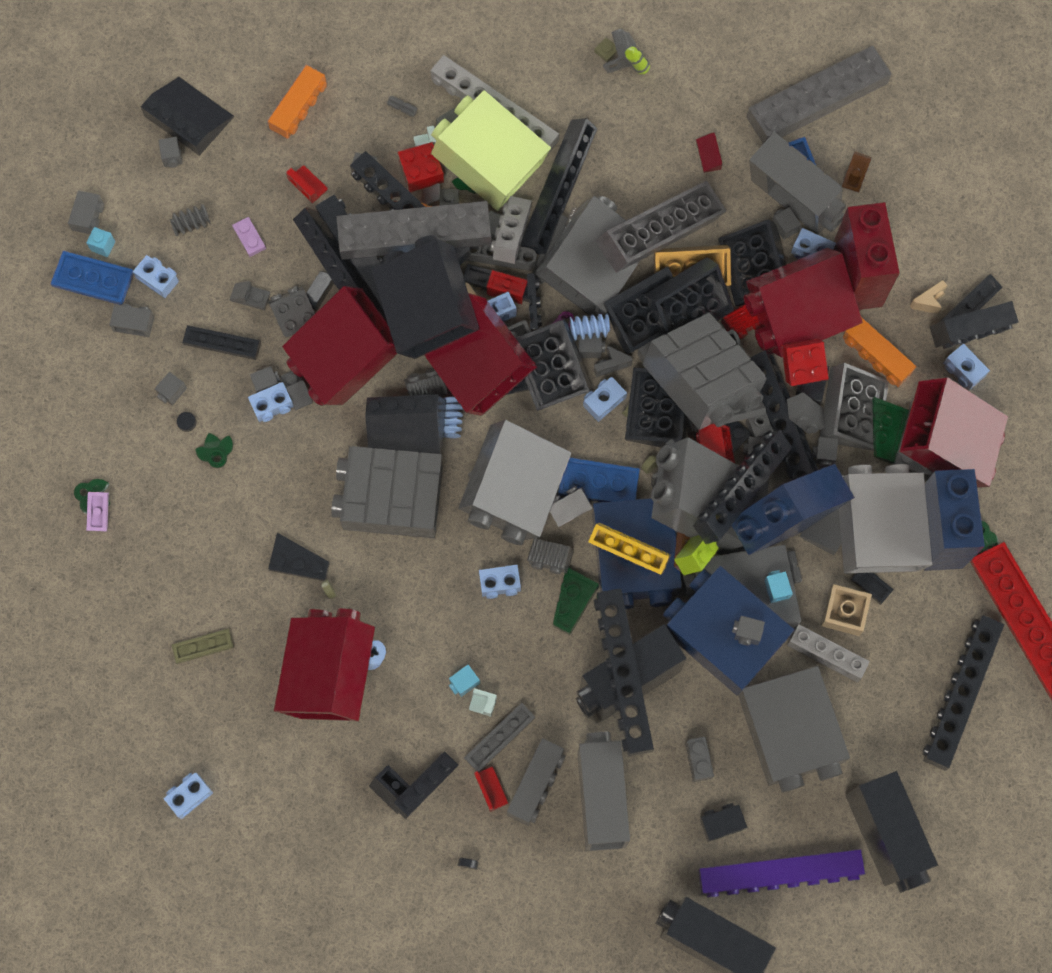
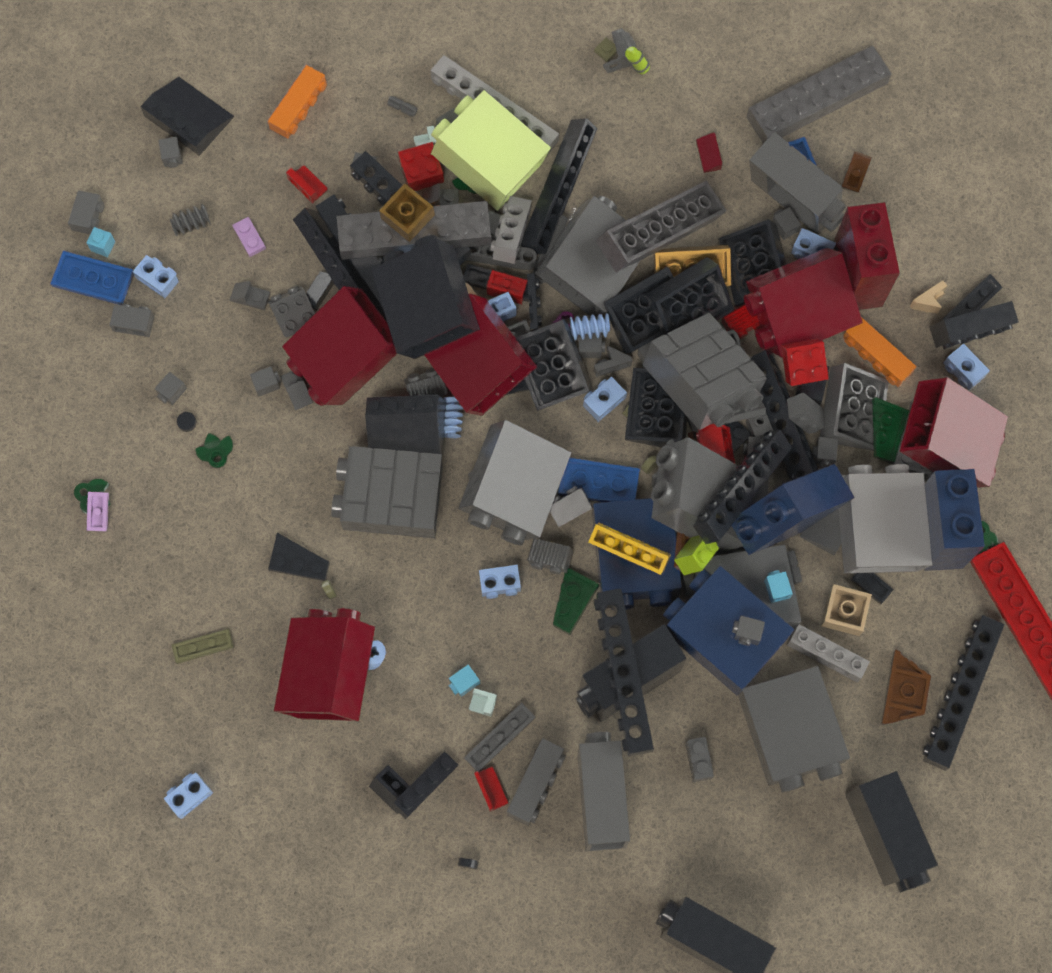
(221, 342): black plate -> none
(269, 397): light blue brick -> none
(407, 212): none -> pearl gold brick
(723, 823): black brick -> none
(781, 872): dark purple brick -> none
(905, 691): none -> reddish brown wing

